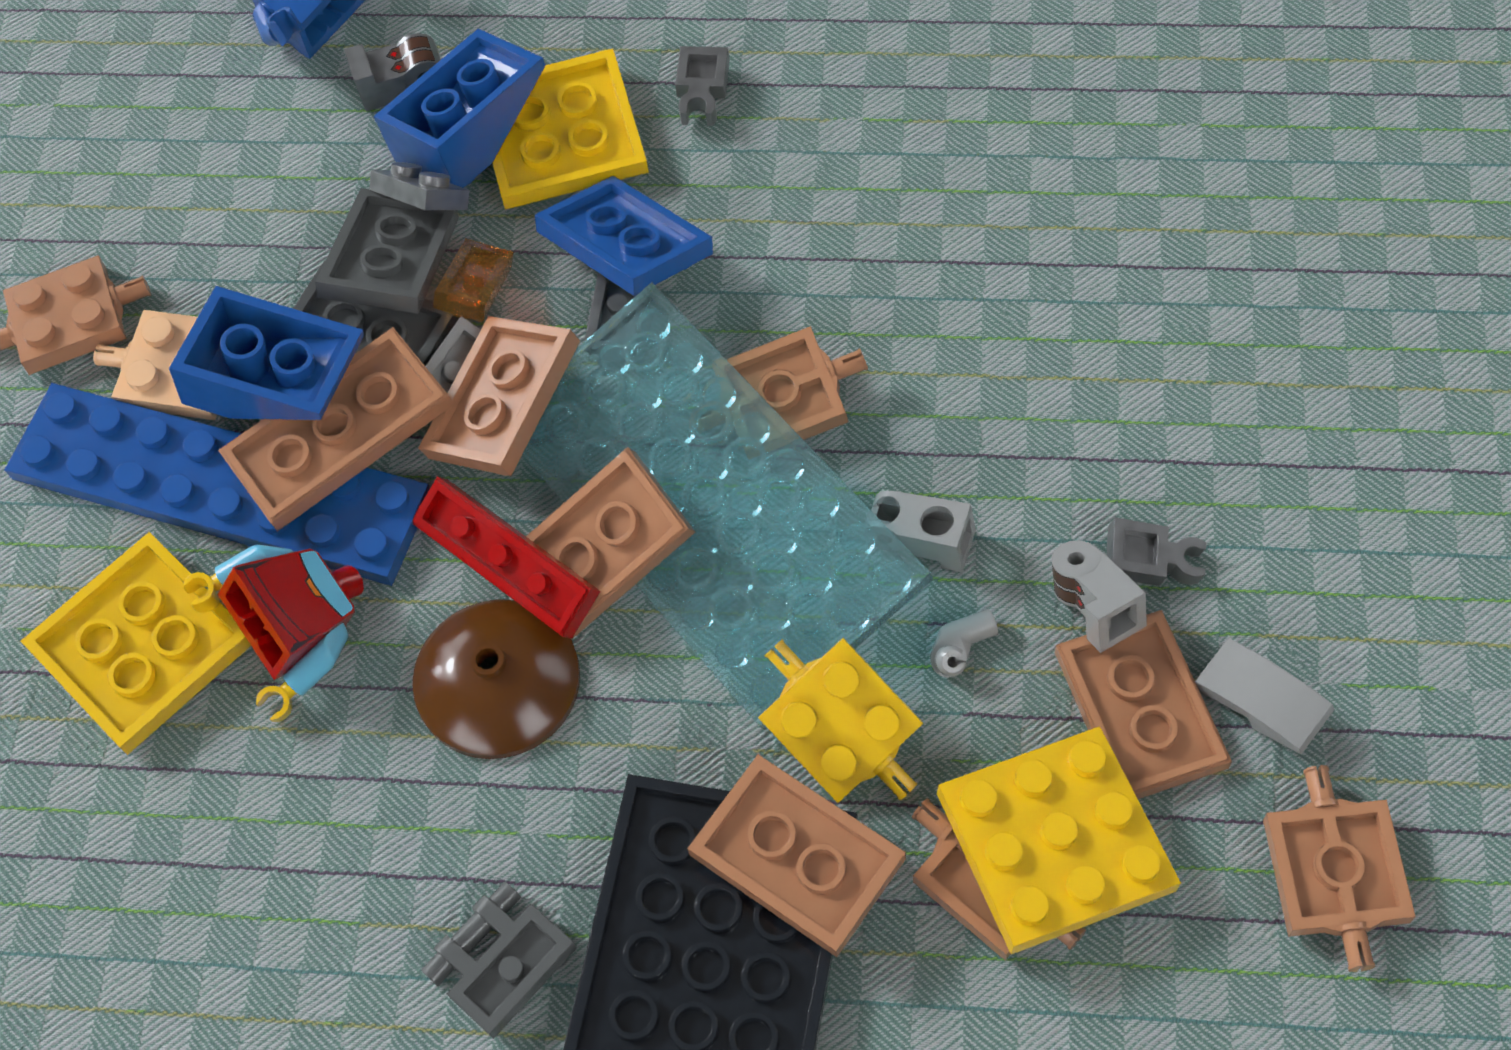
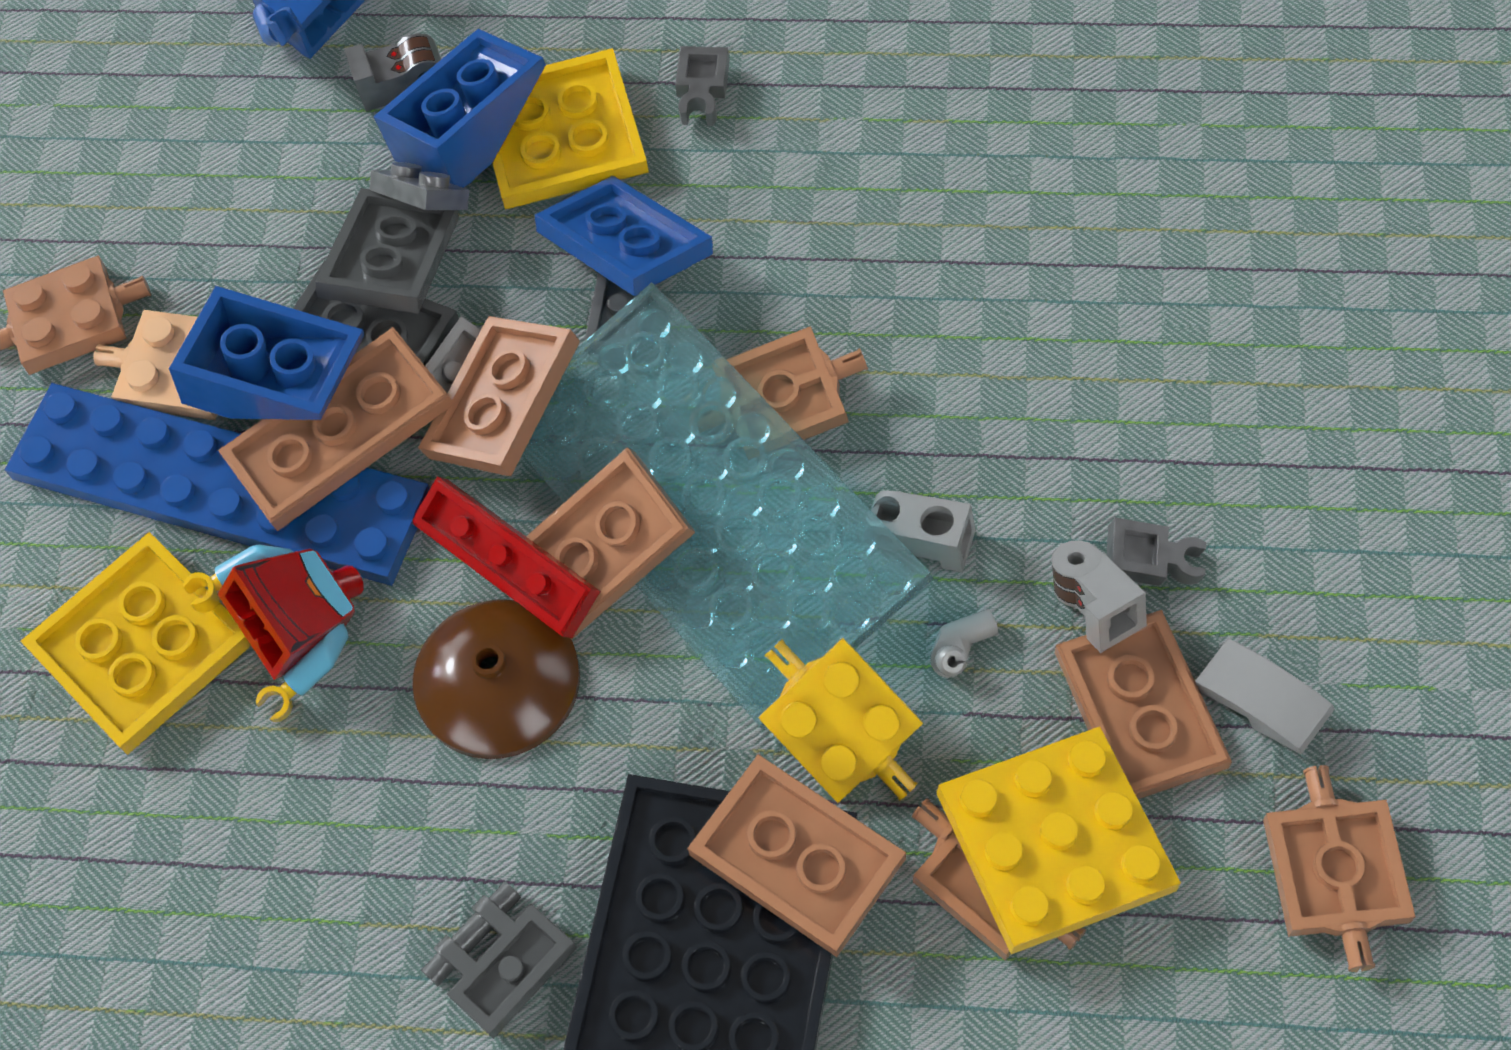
(473, 280): clear orange plate -> none

